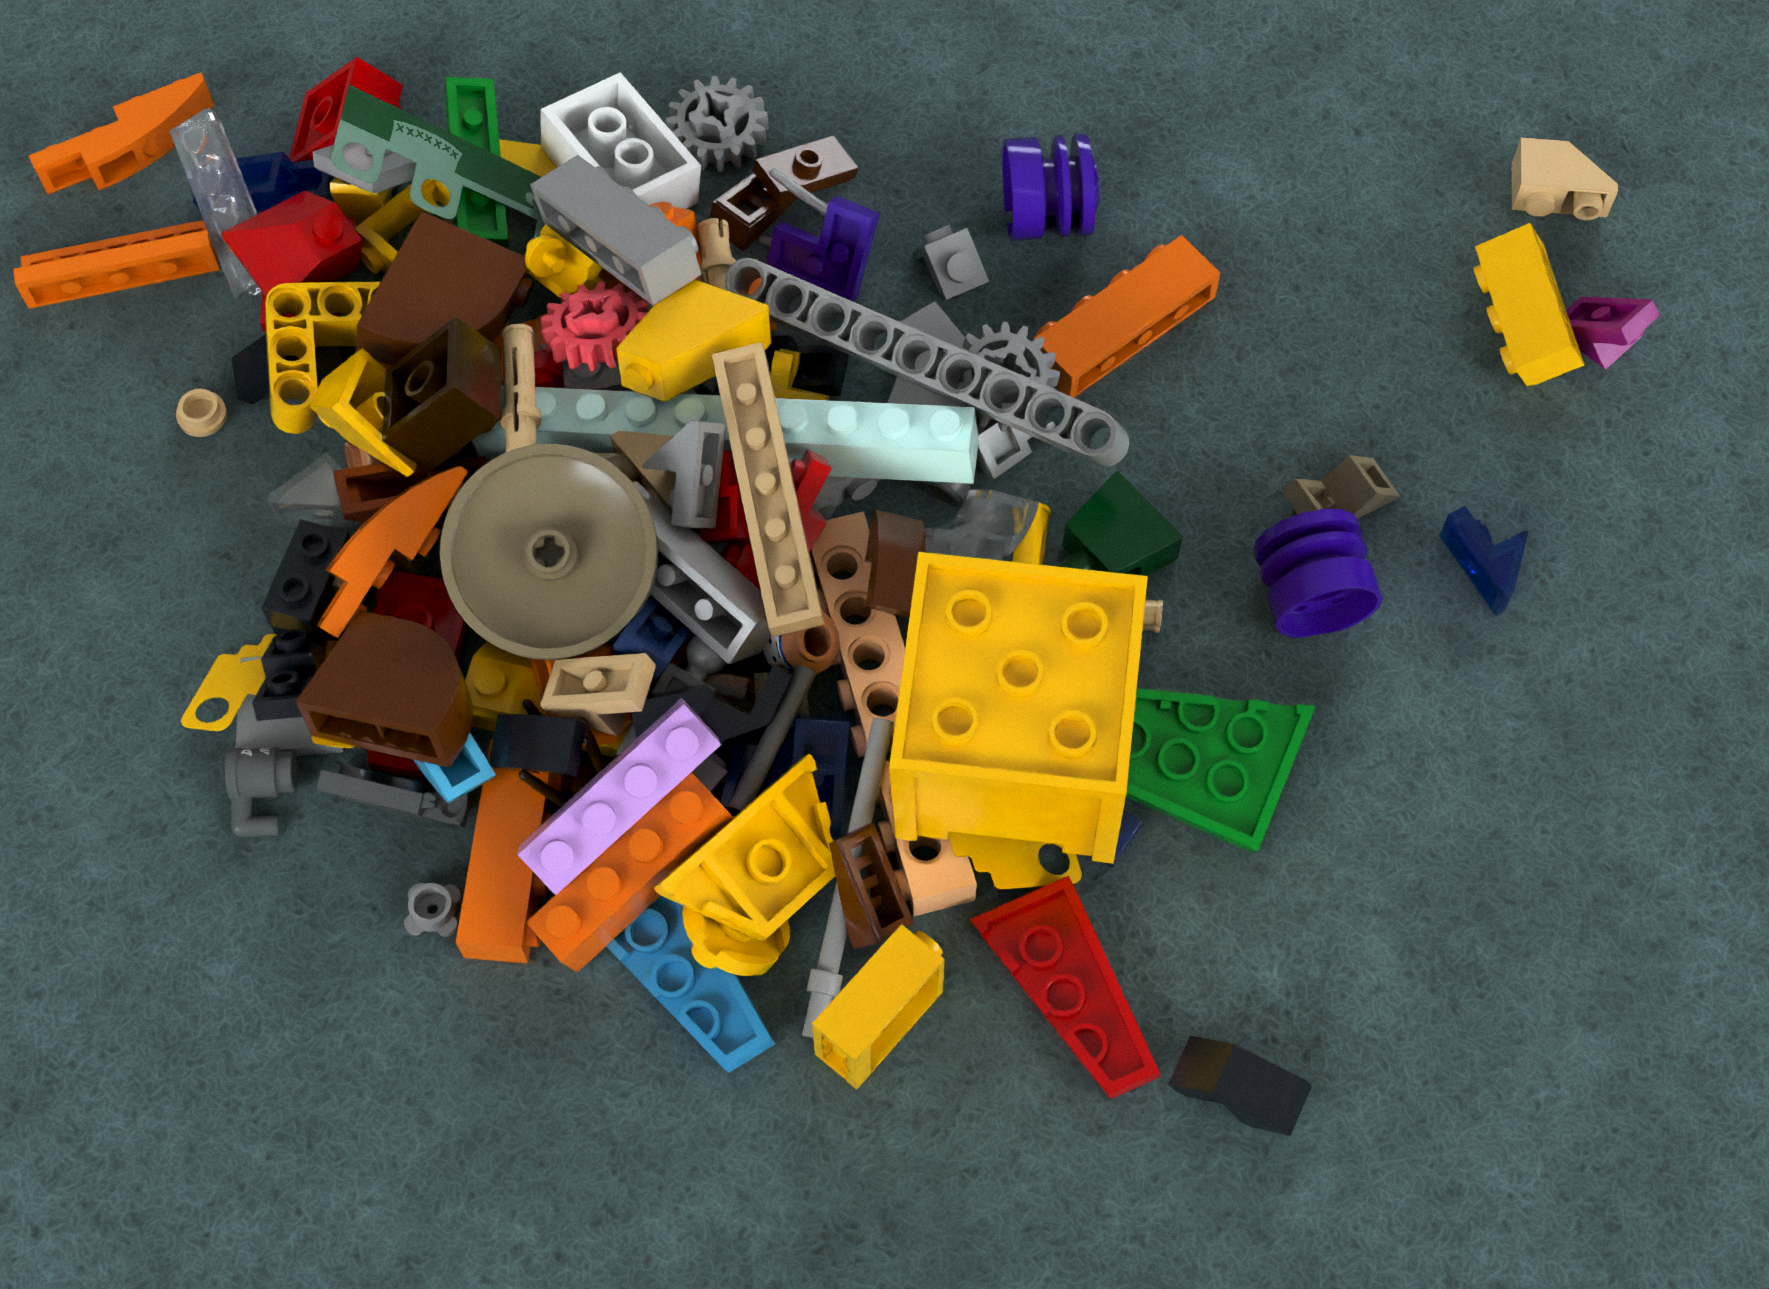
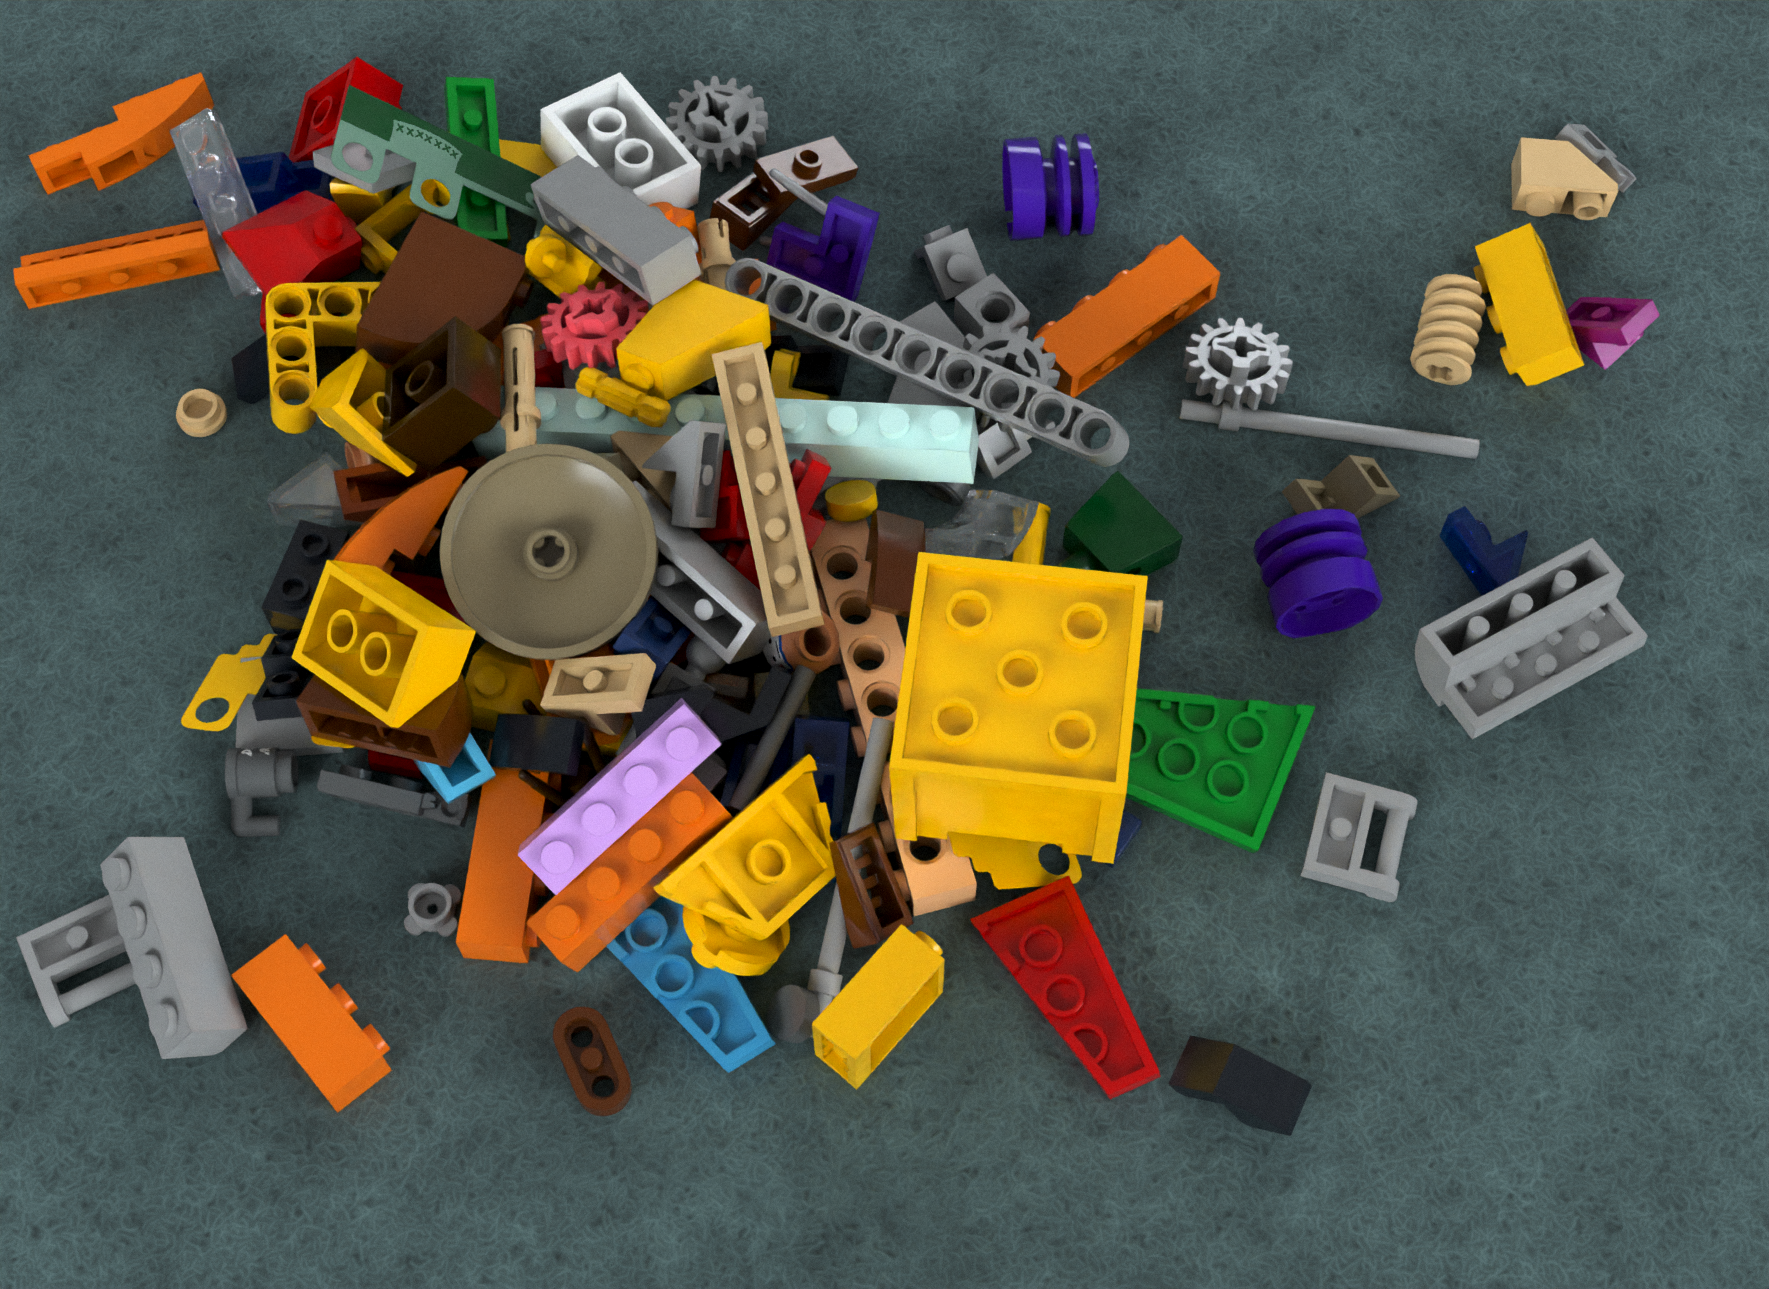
(70, 947): none -> light grey plate
(173, 947): none -> light grey brick
(314, 1021): none -> orange brick
(380, 641): none -> yellow slope
(592, 1063): none -> reddish brown plate
(622, 398): none -> yellow axle
(792, 1013): none -> dark grey tile
(851, 500): none -> yellow tile
(989, 301): none -> light grey brick
(1237, 364): none -> light grey gear
(1328, 428): none -> light grey bar
(1341, 835): none -> light grey plate
(1448, 329): none -> tan piece
(1527, 639): none -> light grey brick
(1598, 153): none -> light grey plate

